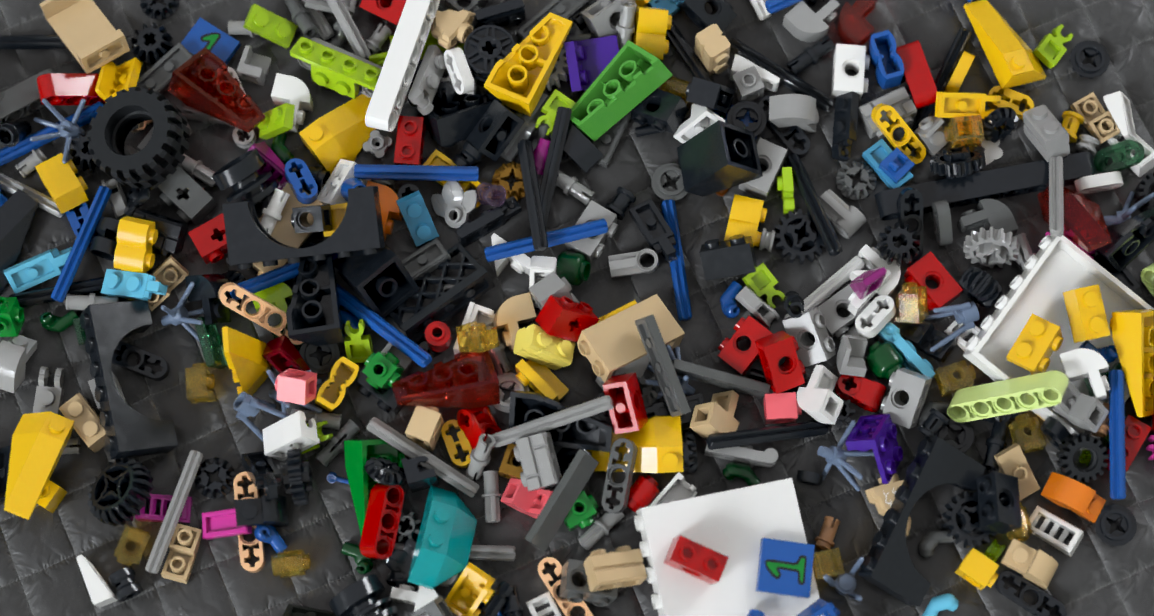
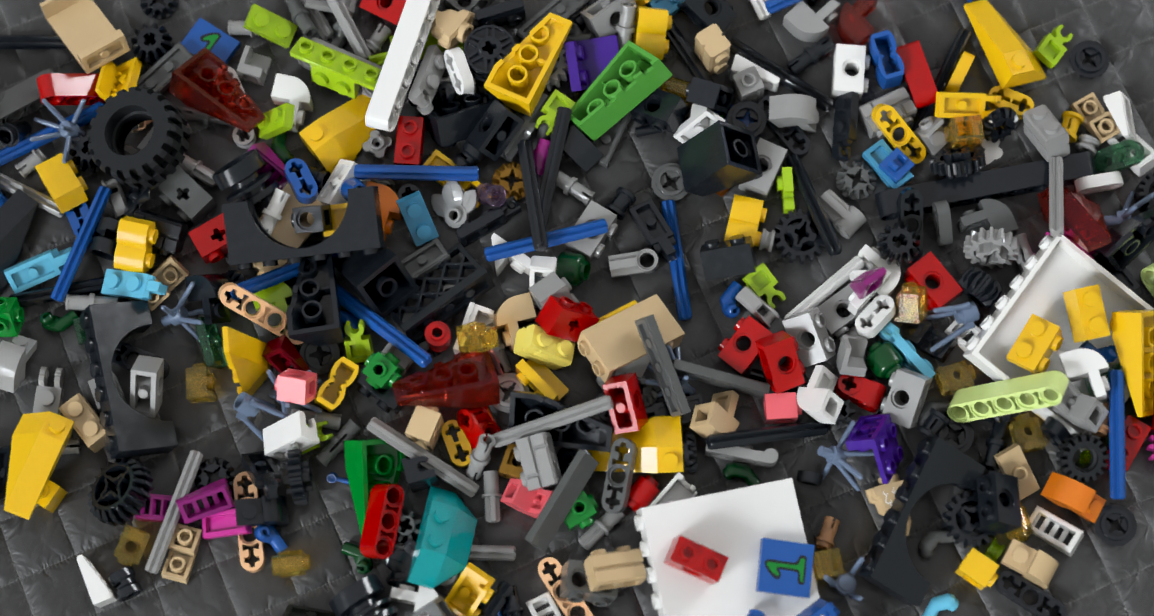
(147, 385): none -> light grey brick
(203, 493): none -> magenta slope
(384, 471): black gear -> none
(794, 304): black pin -> none

